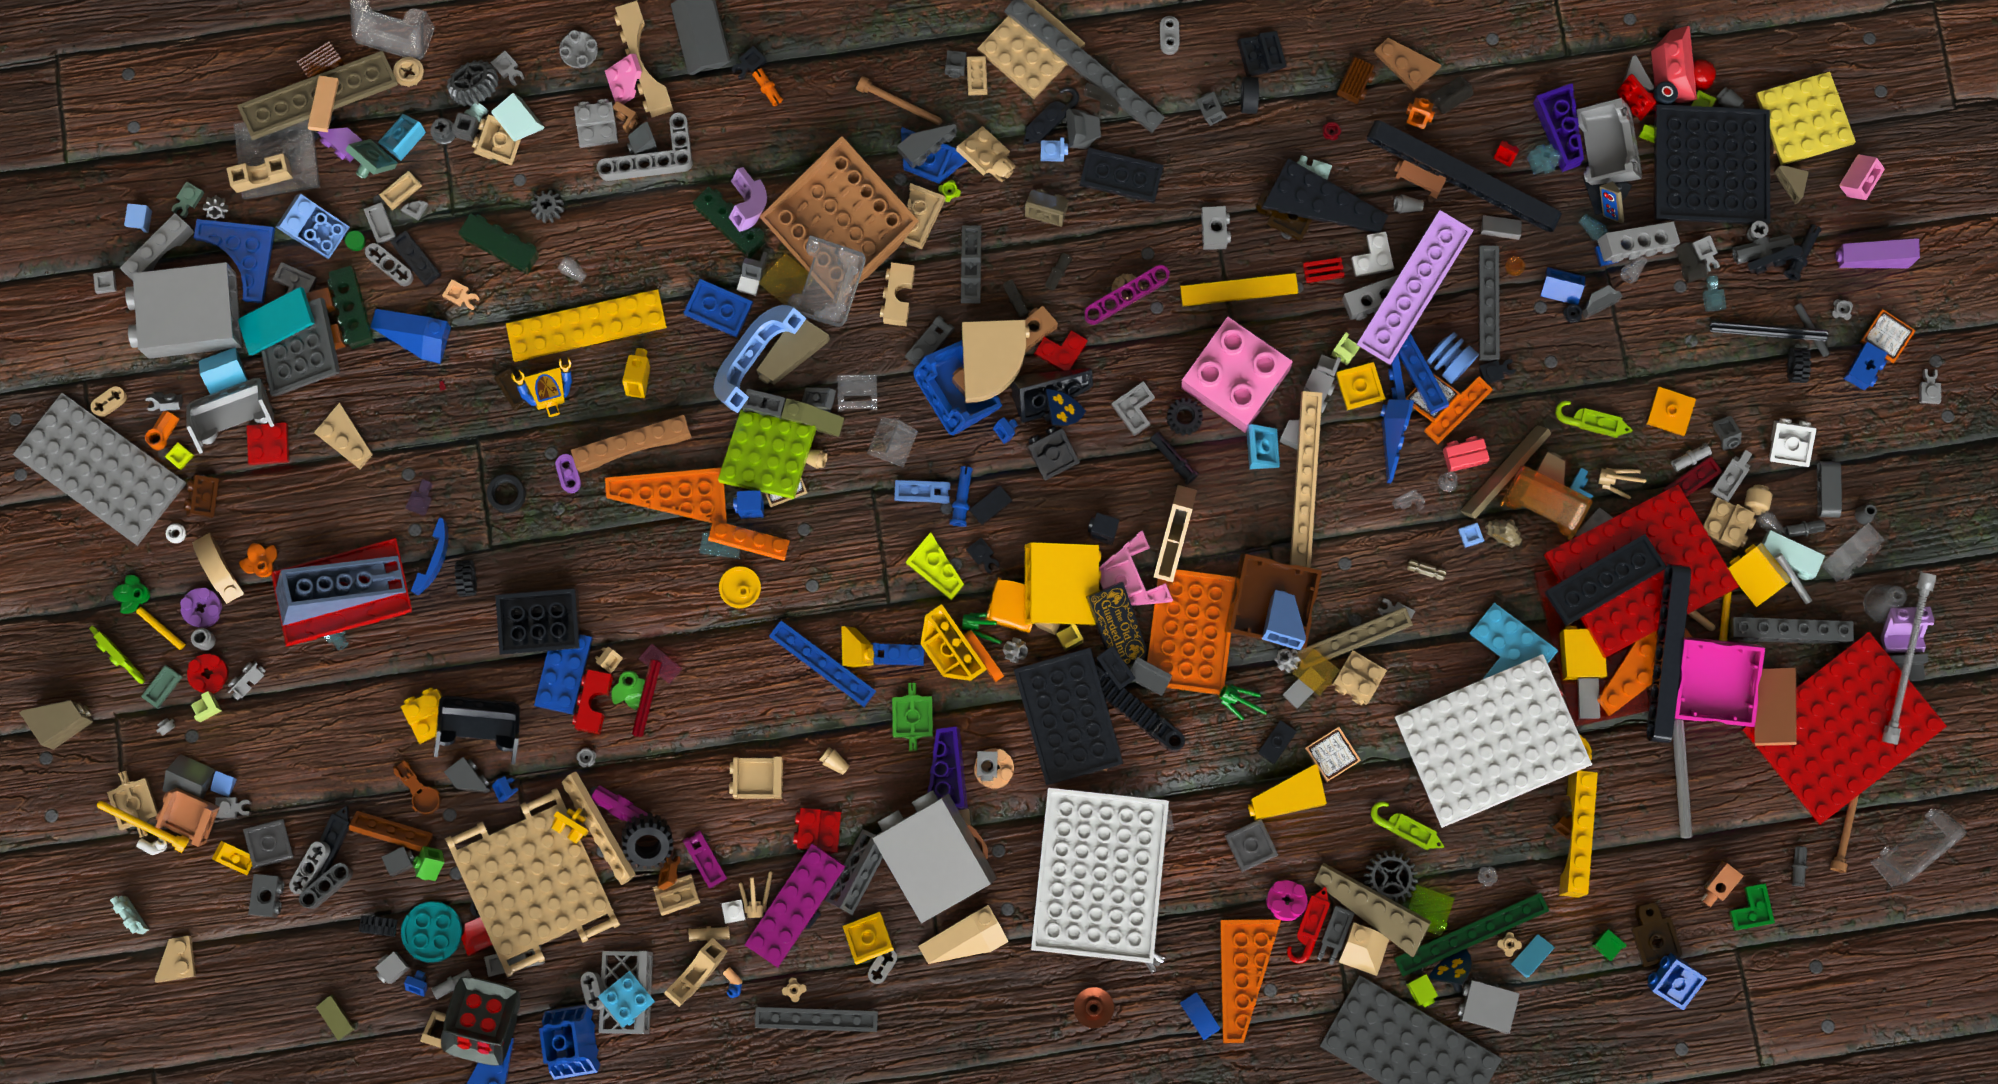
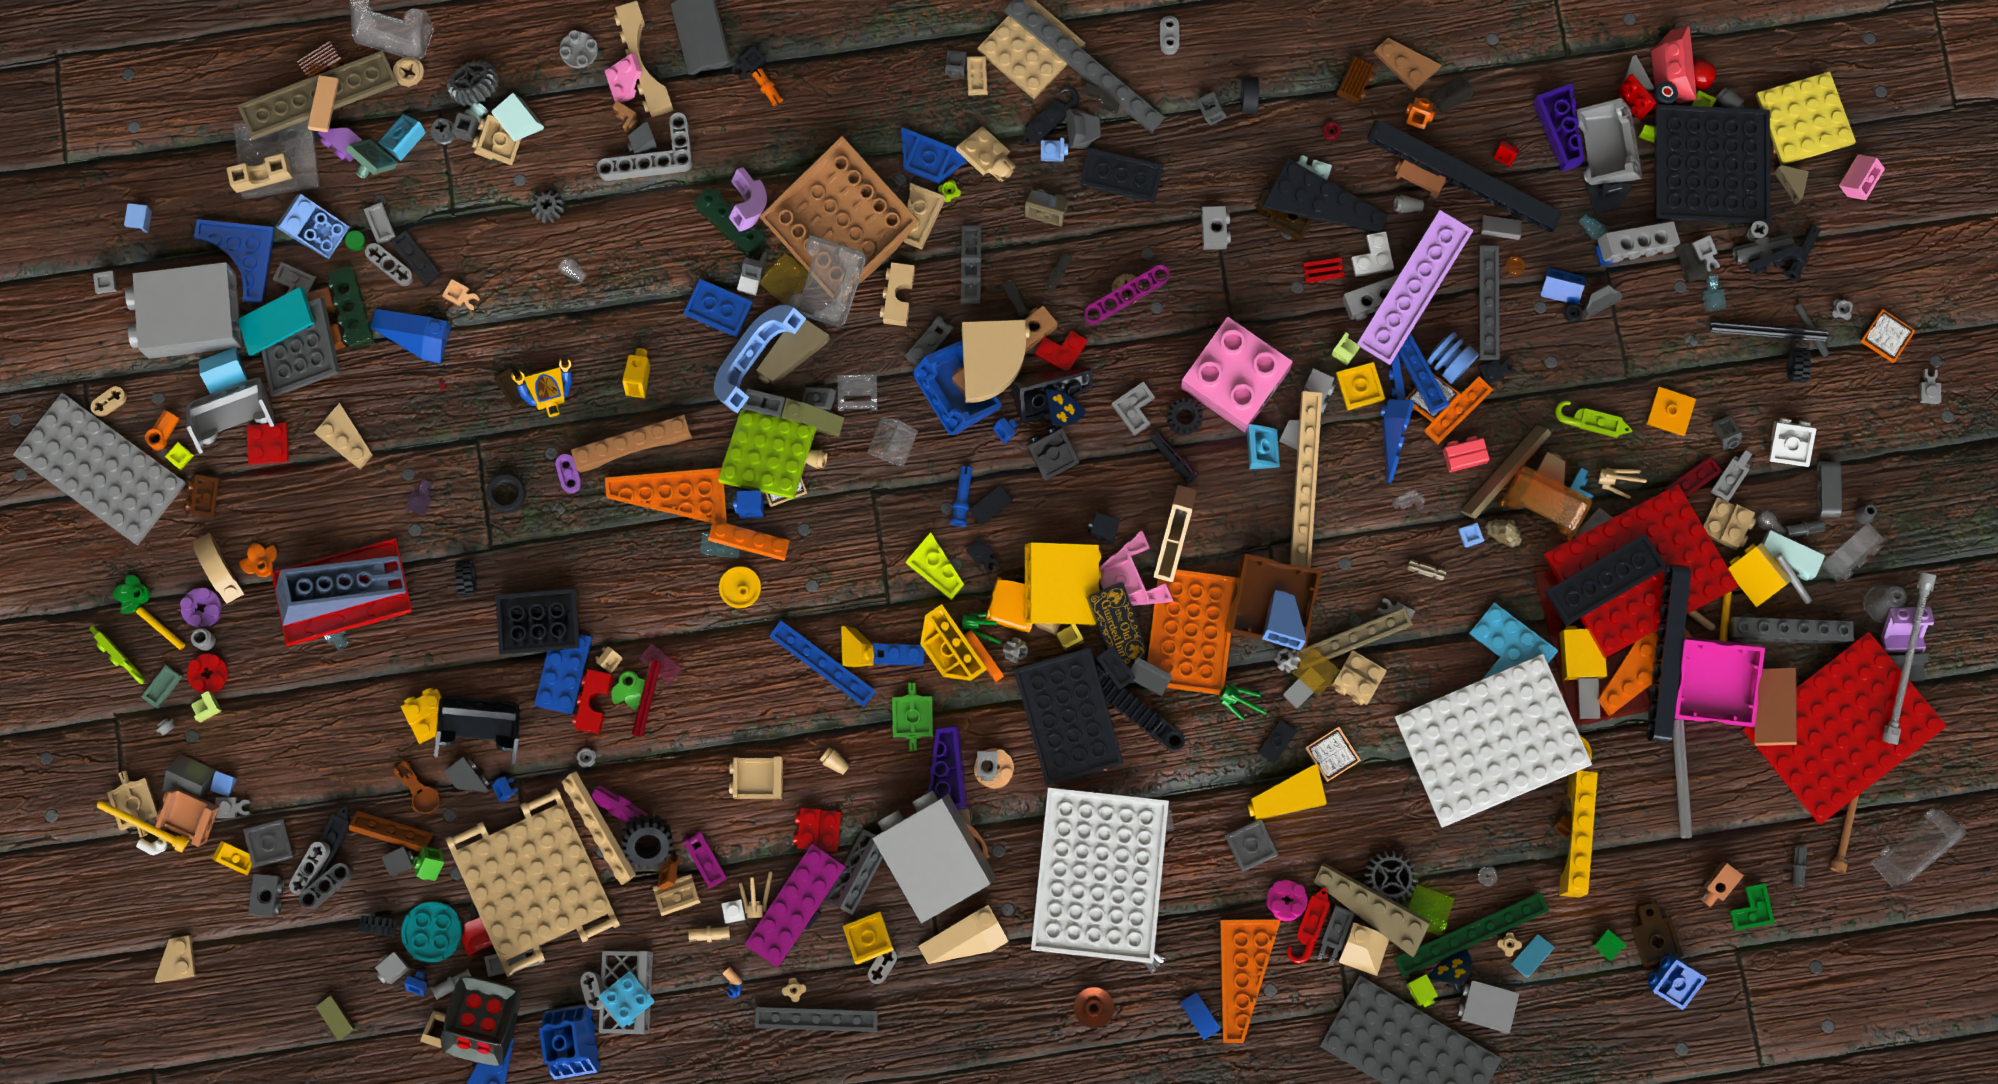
(57, 722): dark tan slope -> none
(129, 914): light aqua plate -> none
(167, 402): dark grey plate -> none
(169, 235): light grey arch -> none
(170, 531): white plate -> none
(188, 196): sand green plate -> none
(217, 212): light grey gear -> none
(250, 673): light grey hinge -> none
(400, 190): tan tile -> none
(415, 209): light grey tile -> none
(423, 581): blue slope -> none
(498, 243): clear green brick -> none
(506, 67): light grey plate -> none
(561, 821): yellow hips -> none
(586, 325): yellow plate -> none
(596, 123): light grey plate -> none
(696, 973): tan arch -> none
(865, 85): medium nougat piece -> none
(921, 491): medium blue plate -> none
(922, 144): dark grey slope -> none
(1239, 289): yellow tile -> none
(1261, 54): black slope -> none
(1328, 365): light grey panel -> none
(1407, 828): lime plate -> none
(1447, 485): clear cone -> none
(1543, 159): clear light blue brick -> none
(1612, 202): slope -> none
(1632, 271): clear cone -> none
(1691, 457): light grey pin -> none
(1758, 499): tan head -> none
(1858, 374): blue brick -> none
(1879, 254): medium lavender slope -> none

